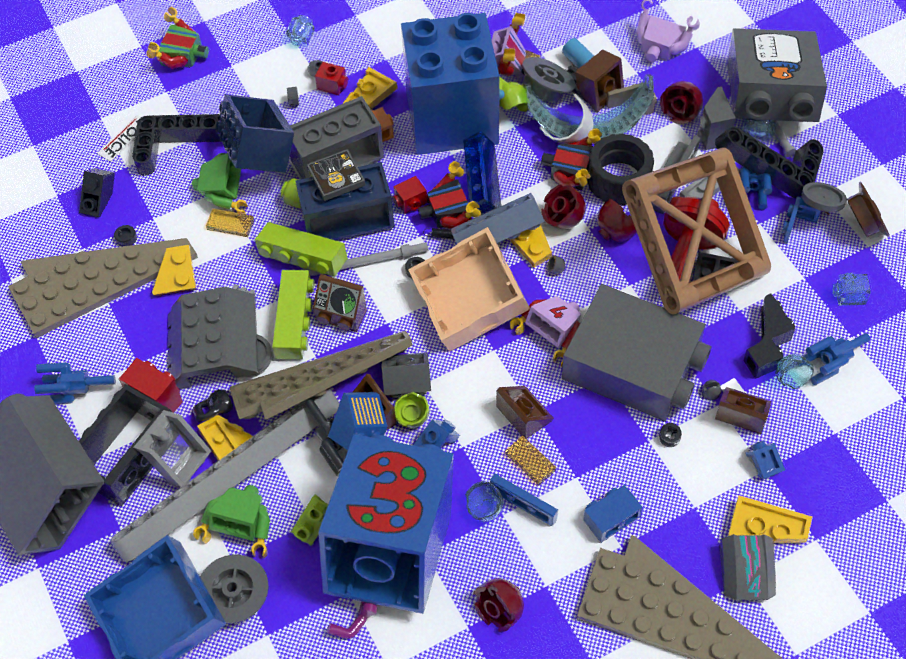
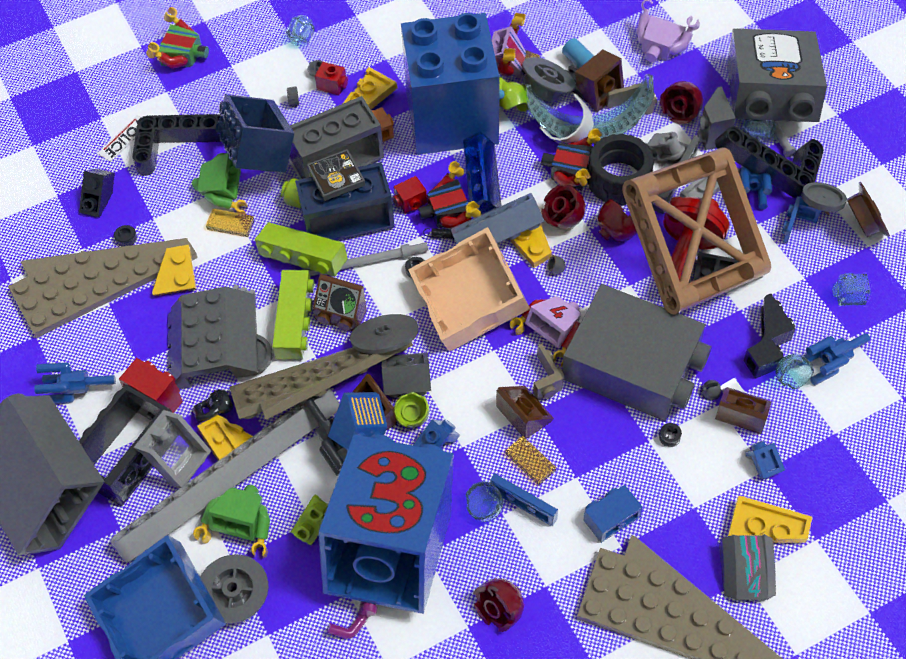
(384, 333): none -> dark grey piece
(553, 383): none -> bracket
(666, 146): none -> light grey piece

